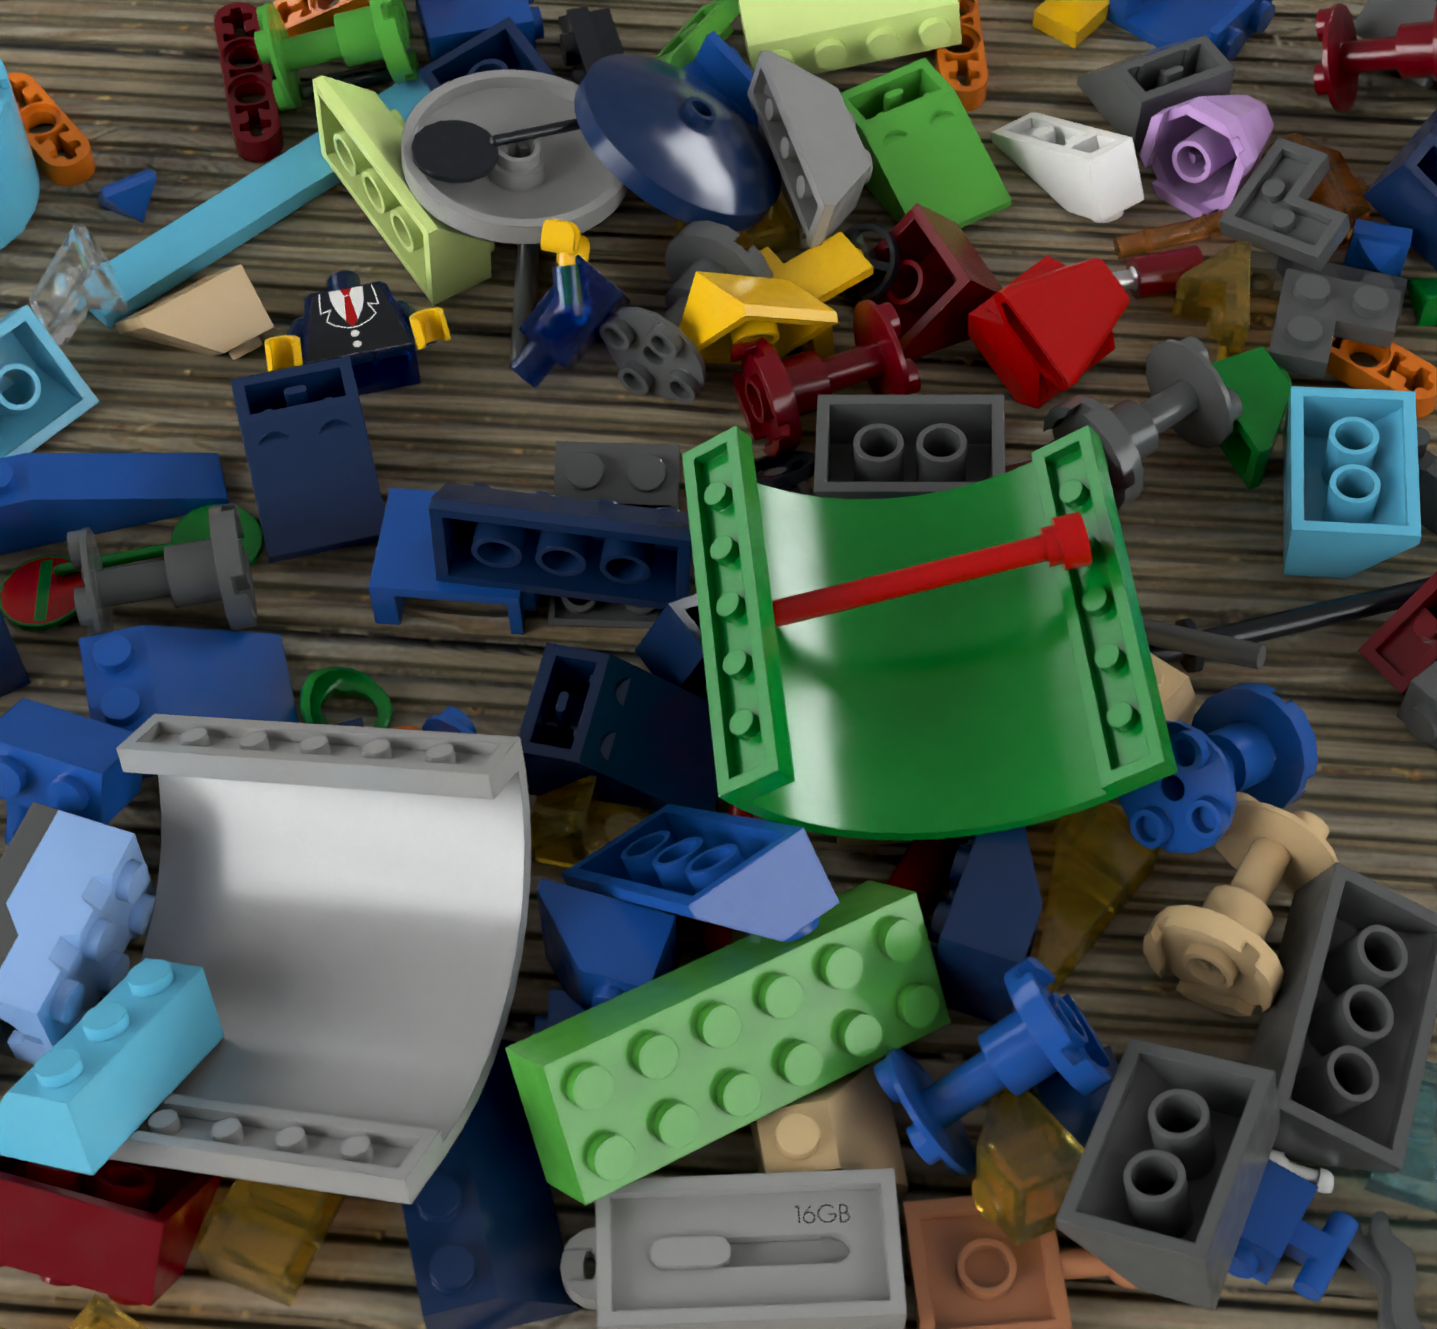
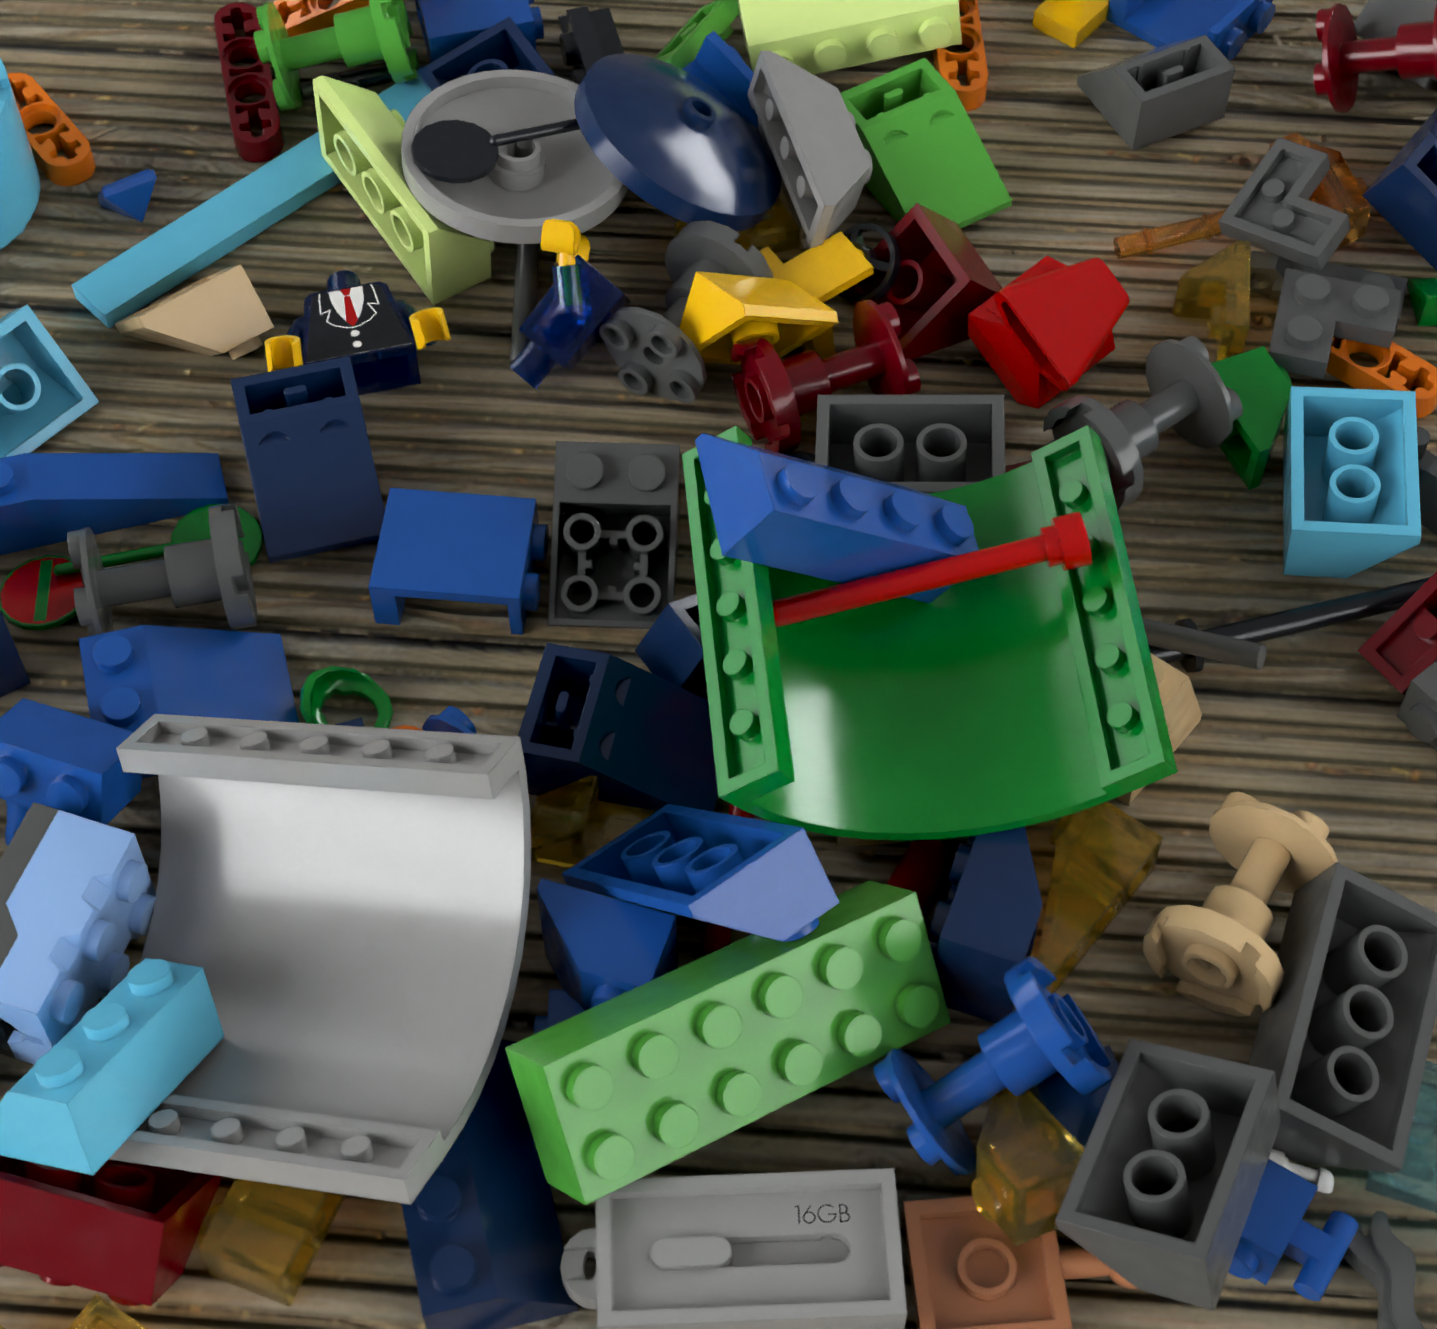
(73, 284): clear slope -> none
(561, 545): dark blue slope -> none
(823, 517): none -> blue slope
(833, 1129): tan slope -> none
(1076, 164): white slope -> none
(1158, 272): dark red piece -> none
(1206, 150): lavender cone -> none
(1235, 744): blue piece -> none
(1378, 247): blue tile -> none

